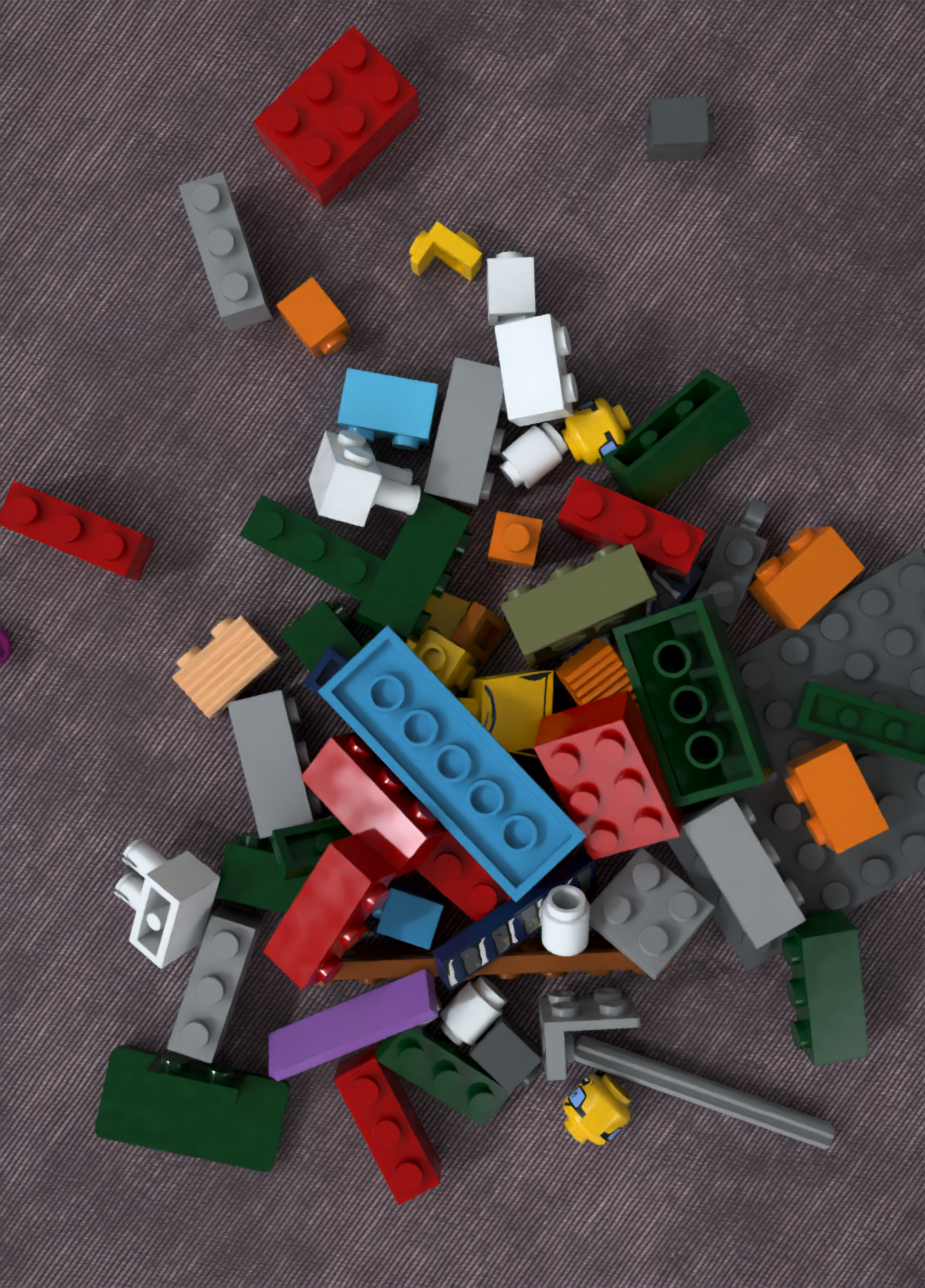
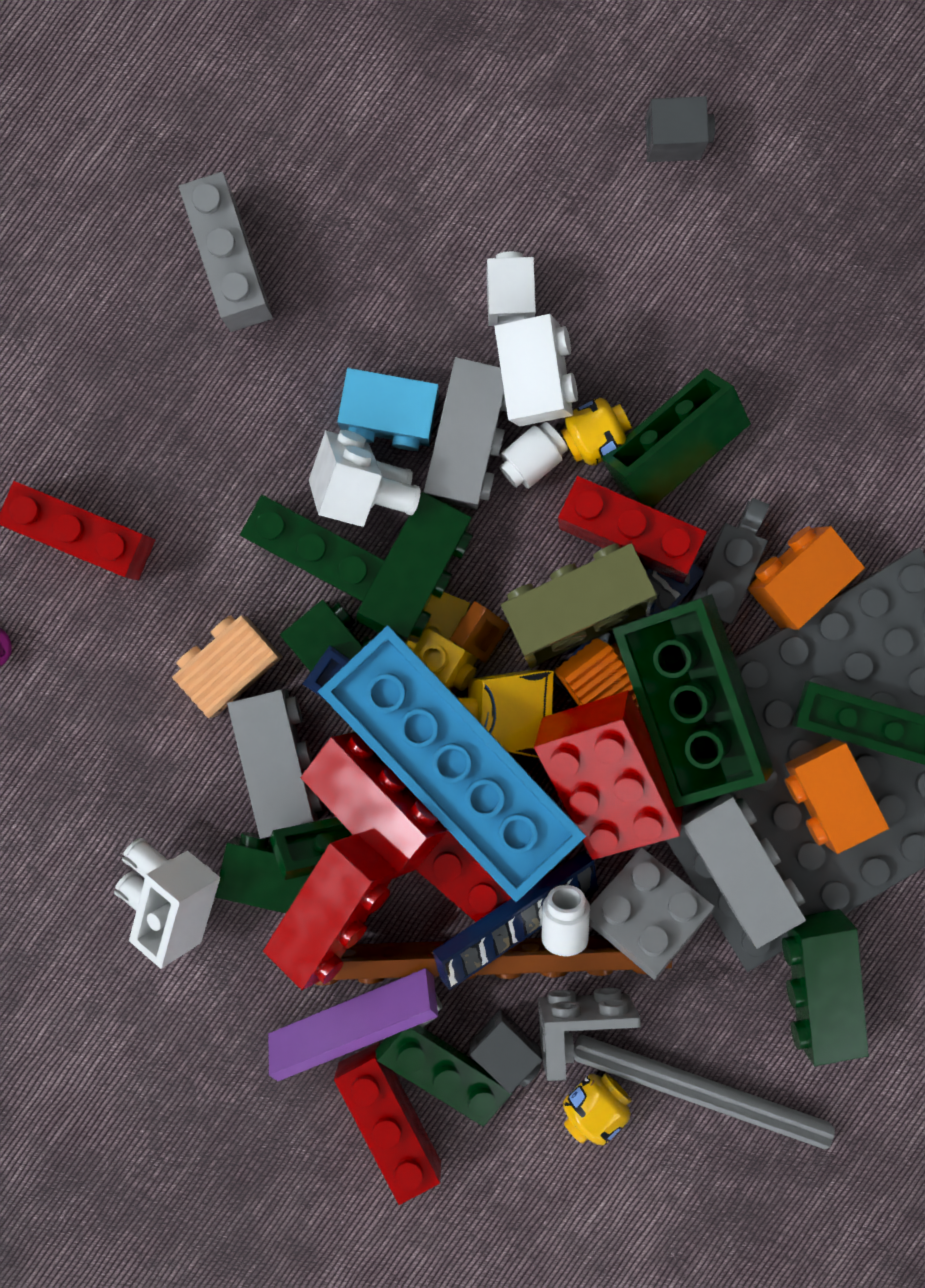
(192, 1108): dark green bracket -> none
(215, 983): light grey brick -> none
(314, 319): orange brick -> none
(338, 116): red brick -> none
(410, 914): dark azure brick -> none
(455, 250): yellow bracket -> none
(472, 1011): white brick -> none
(514, 540): orange brick -> none

